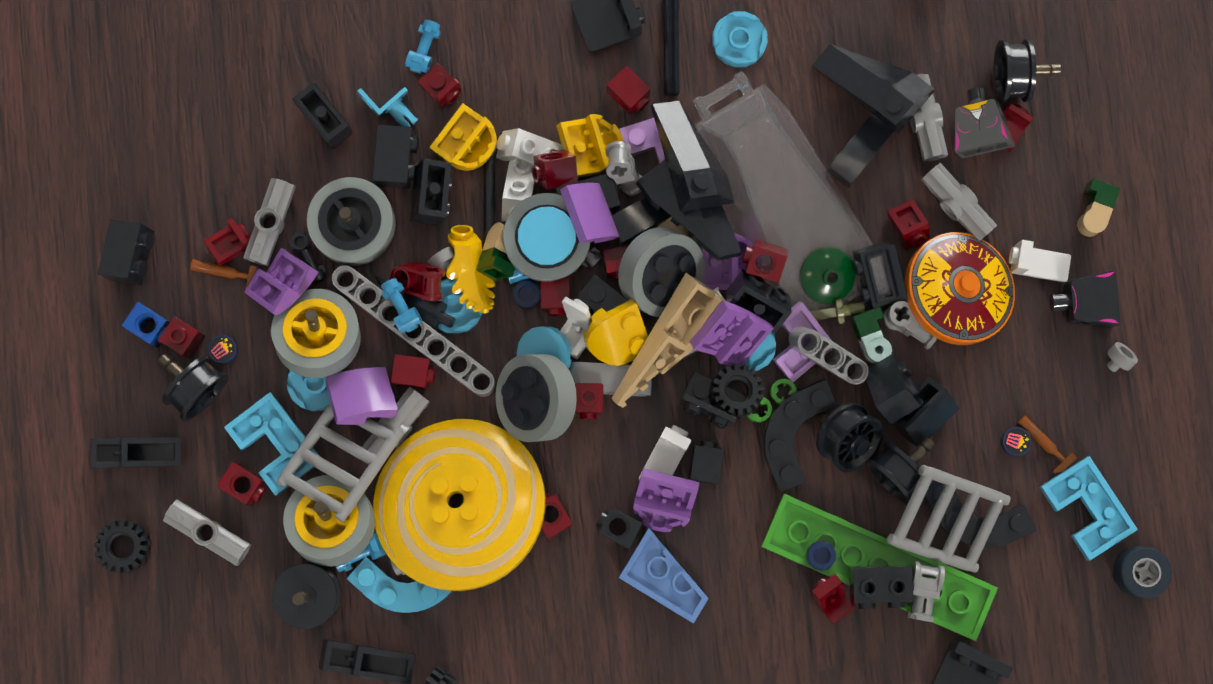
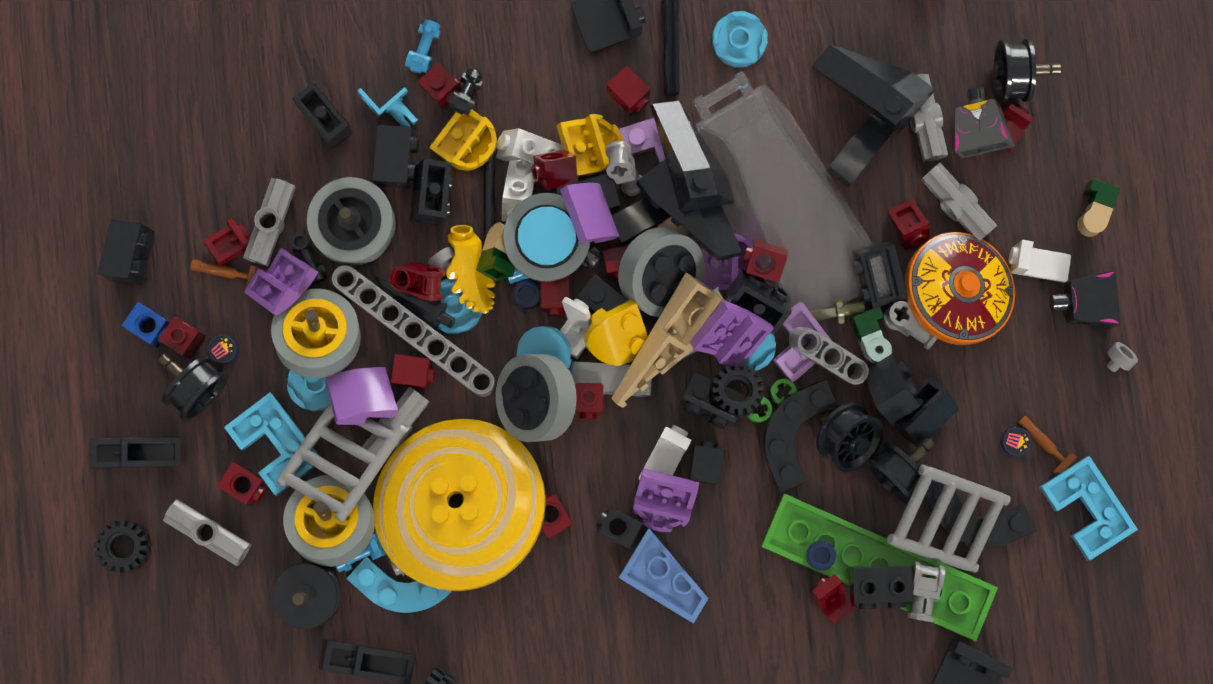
(408, 318): dark azure bar -> none
(462, 101): none -> black bar
(815, 271): dark green dish -> none
(1154, 572): black wheel -> none

